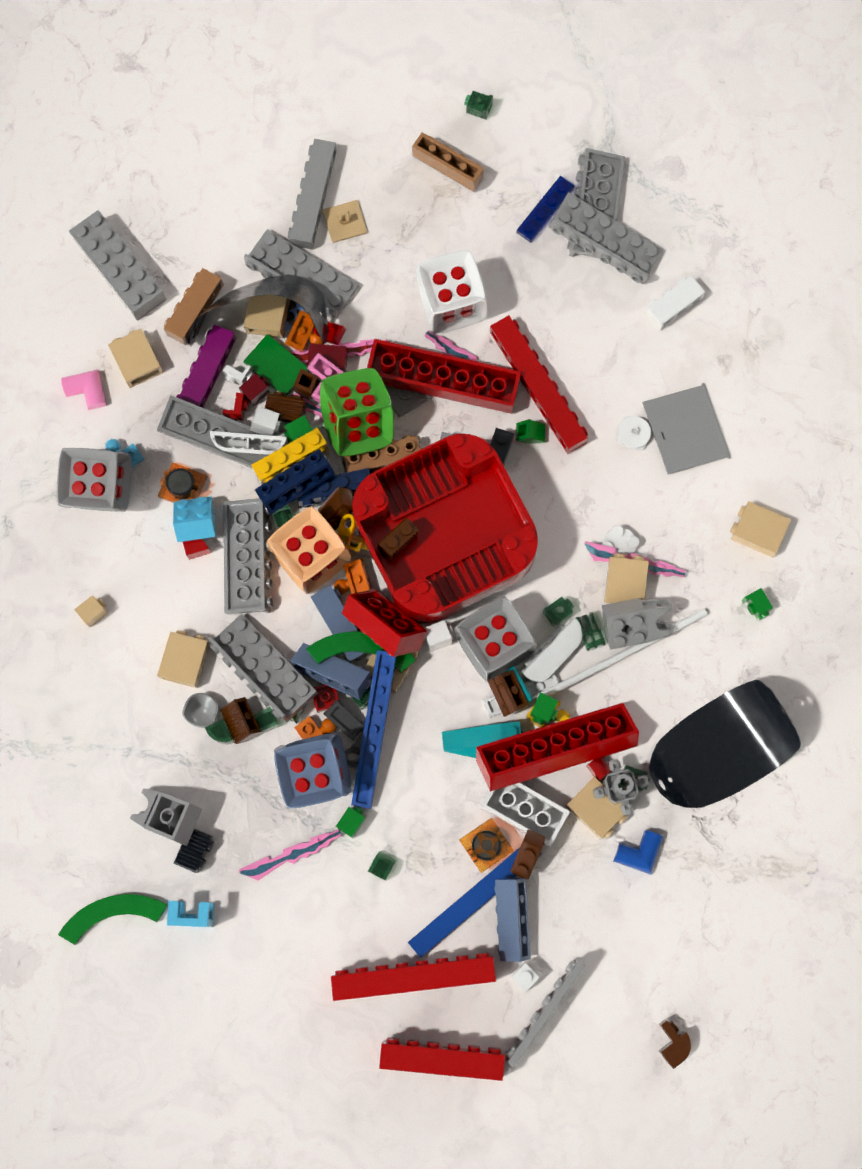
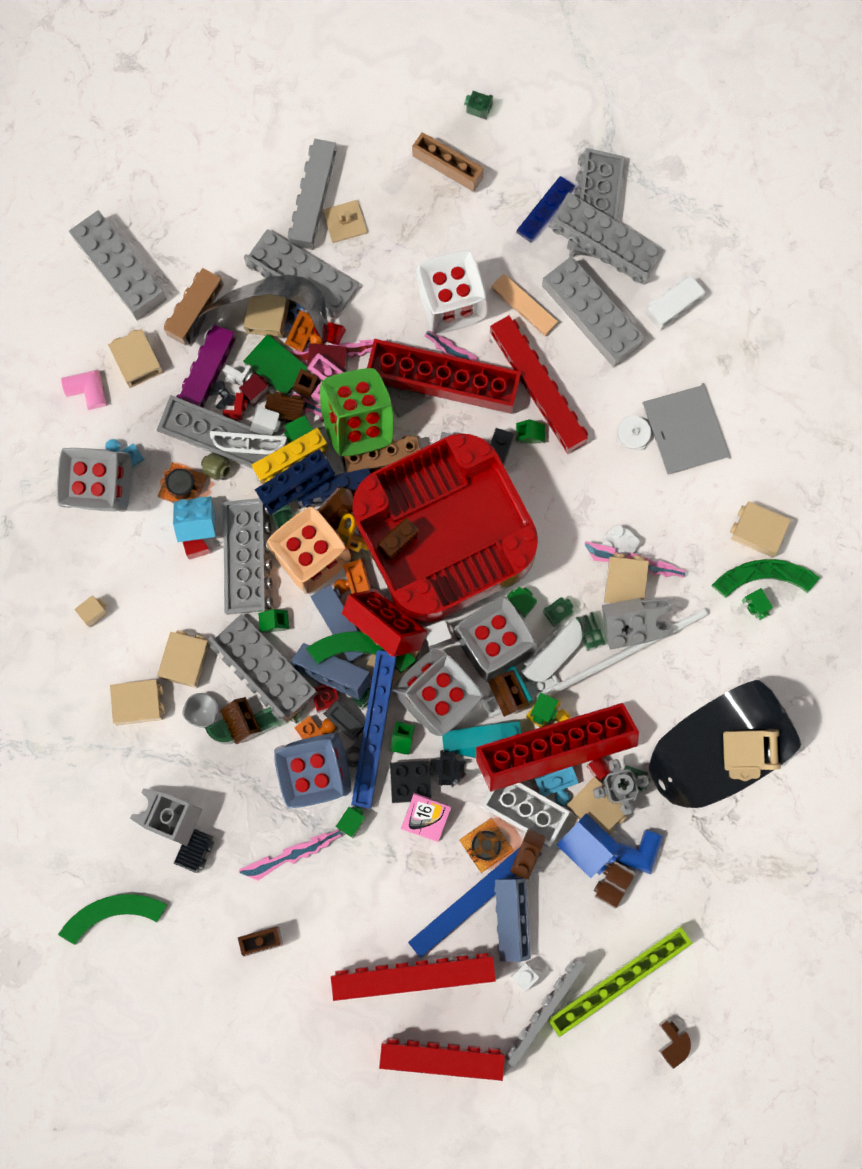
(137, 702): none -> tan brick
(176, 915): medium azure panel -> none
(215, 466): none -> olive head
(227, 398): none -> black piece
(260, 941): none -> reddish brown brick
(273, 620): none -> green brick
(382, 865): clear green brick -> none
(402, 738): none -> green brick
(409, 779): none -> black brick
(426, 817): none -> slope
(437, 692): none -> light grey piece
(448, 770): none -> black piece
(522, 600): none -> green brick
(524, 305): none -> light nougat tile
(557, 783): none -> medium azure plate
(589, 846): none -> brick
(592, 311): none -> light grey brick
(614, 884): none -> reddish brown brick
(619, 981): none -> lime brick
(746, 753): none -> tan piece
(762, 570): none -> green tile

